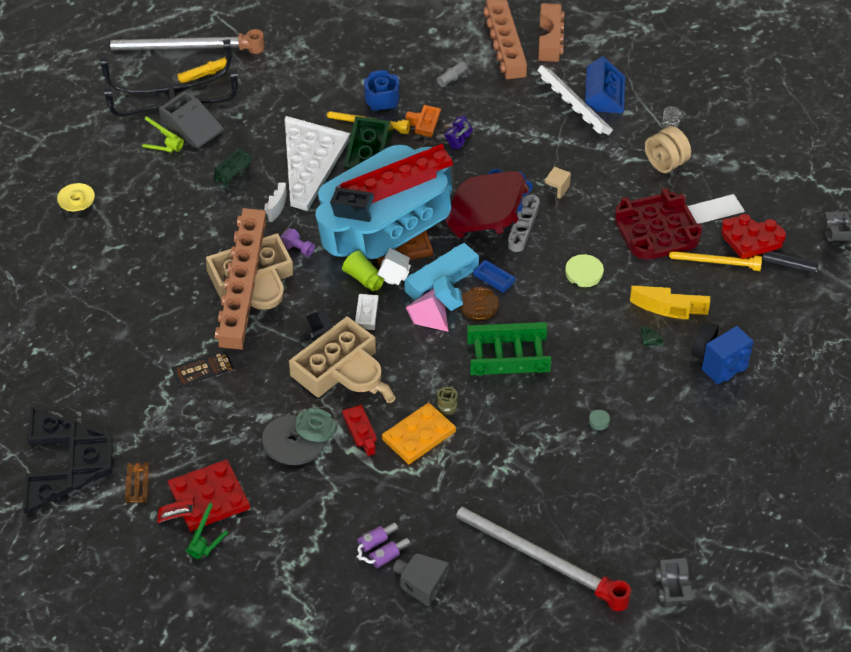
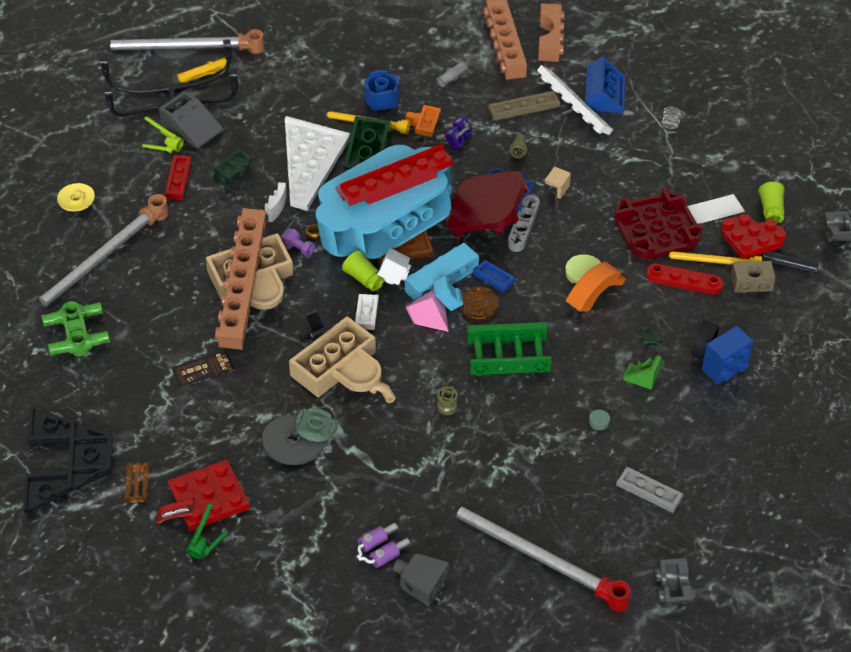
(78, 340): none -> bright green piece
(155, 210): none -> flat silver piece
(178, 177): none -> red tile
(312, 236): none -> pearl gold piece
(351, 204): black panel -> none
(360, 428): red hinge -> none
(418, 433): light orange plate -> none
(518, 147): none -> olive cone
(523, 105): none -> dark tan tile
(593, 284): none -> orange arch
(644, 373): none -> bright green slope
(650, 489): none -> light grey tile
(662, 302): yellow slope -> none
(668, 149): tan wheel -> none
(684, 279): none -> red plate
(752, 276): none -> dark tan brick
(772, 200): none -> lime plant

